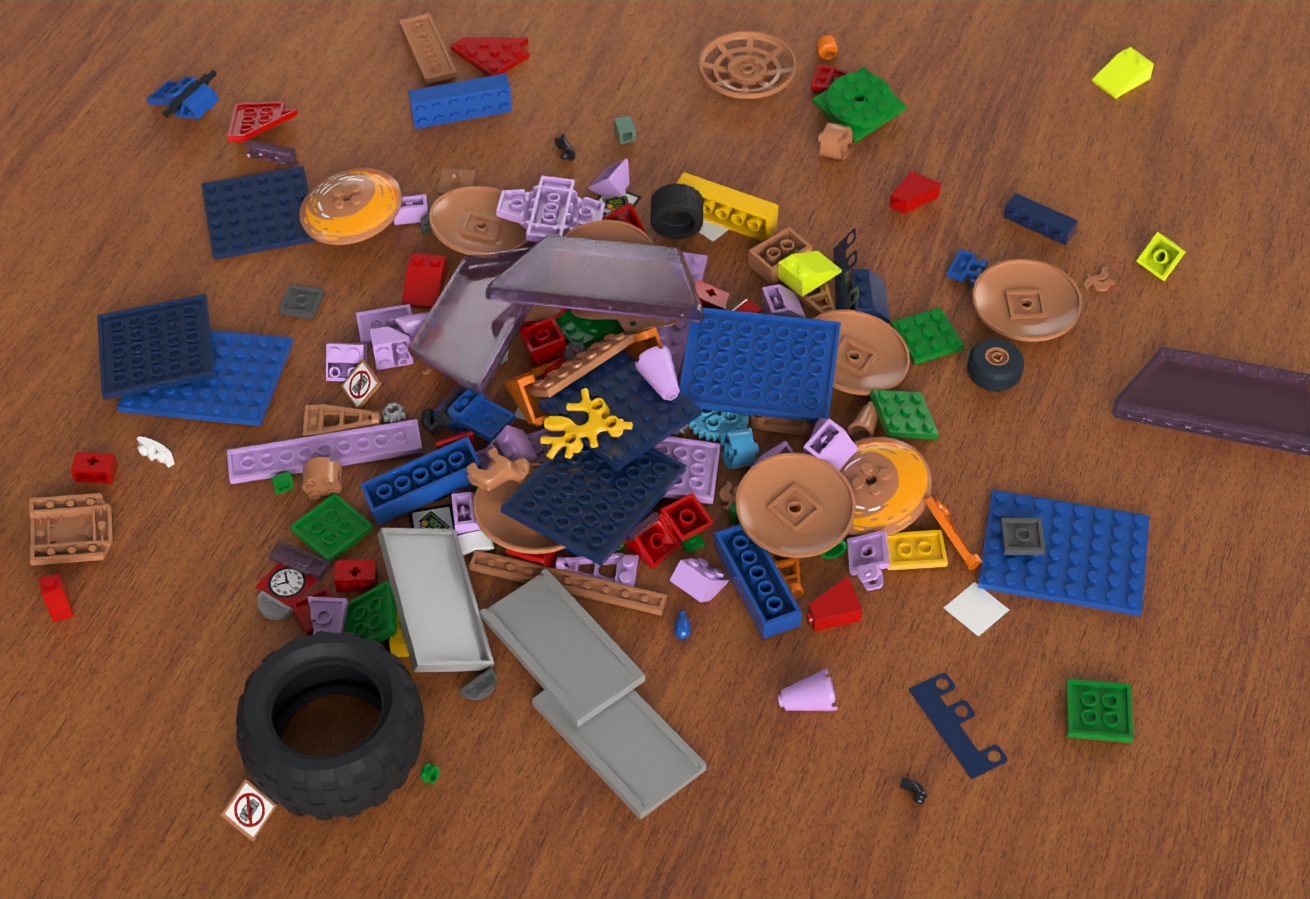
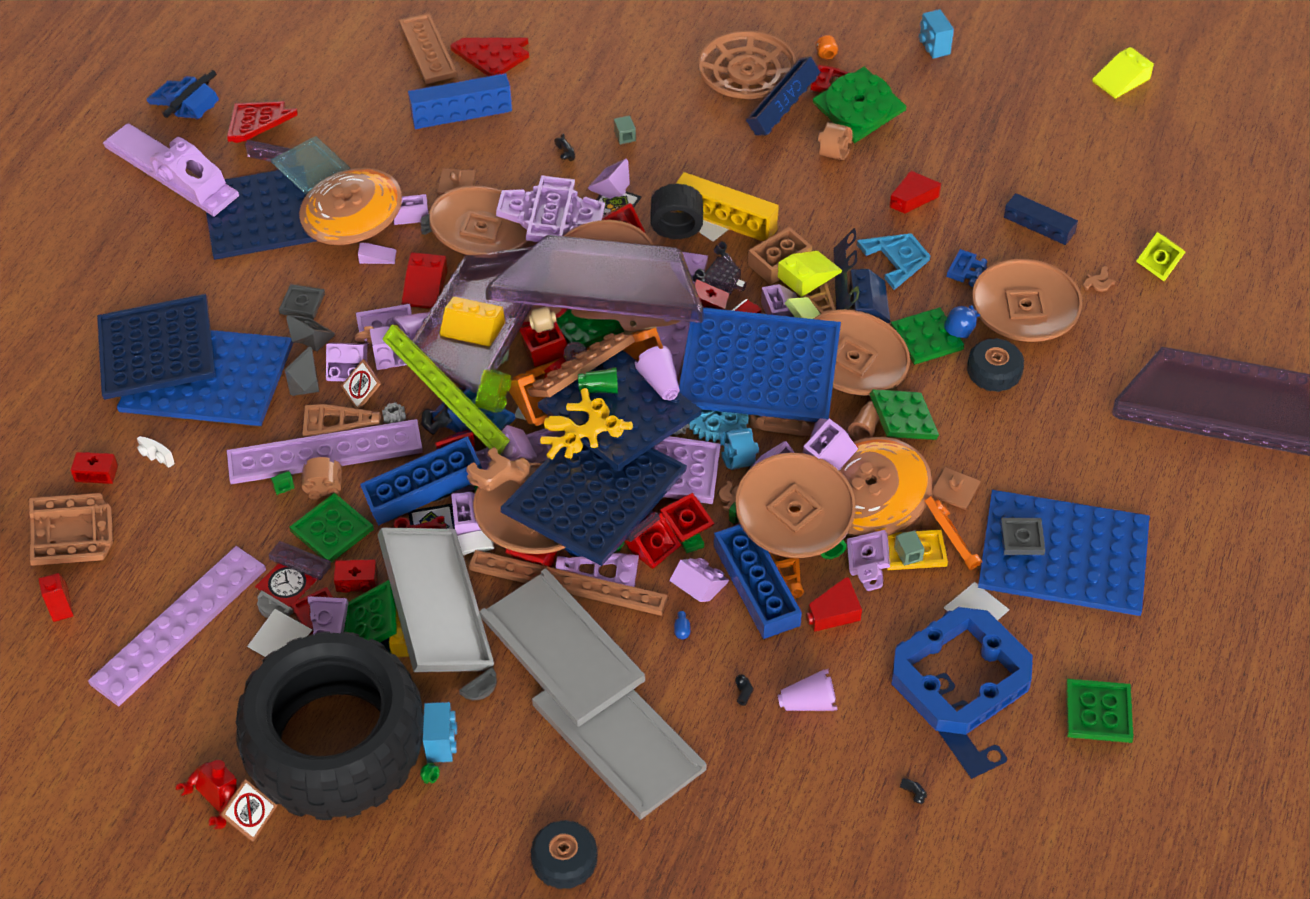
(169, 167): none -> lavender piece
(176, 626): none -> lavender plate
(215, 785): none -> red torso
(276, 633): none -> white sticker
(302, 374): none -> dark grey slope
(308, 332): none -> dark grey slope
(309, 164): none -> clear light blue piece
(361, 336): none -> nougat piece
(376, 254): none -> lavender slope
(433, 524): none -> red brick
(439, 732): none -> dark azure brick
(445, 389): none -> lime plate
(472, 321): none -> yellow slope
(493, 390): none -> clear neon green brick
(542, 319): none -> tan head
(564, 854): none -> black wheel
(599, 381): none -> green plant
(722, 273): none -> torso
(745, 689): none -> black arm
(783, 96): none -> dark blue brick
(802, 308): none -> yellowish green tile
(902, 251): none -> dark azure wing
(909, 547): none -> sand green brick
(936, 33): none -> dark azure brick
(955, 488): none -> nougat piece
(961, 321): none -> blue helmet
(990, 634): none -> blue panel

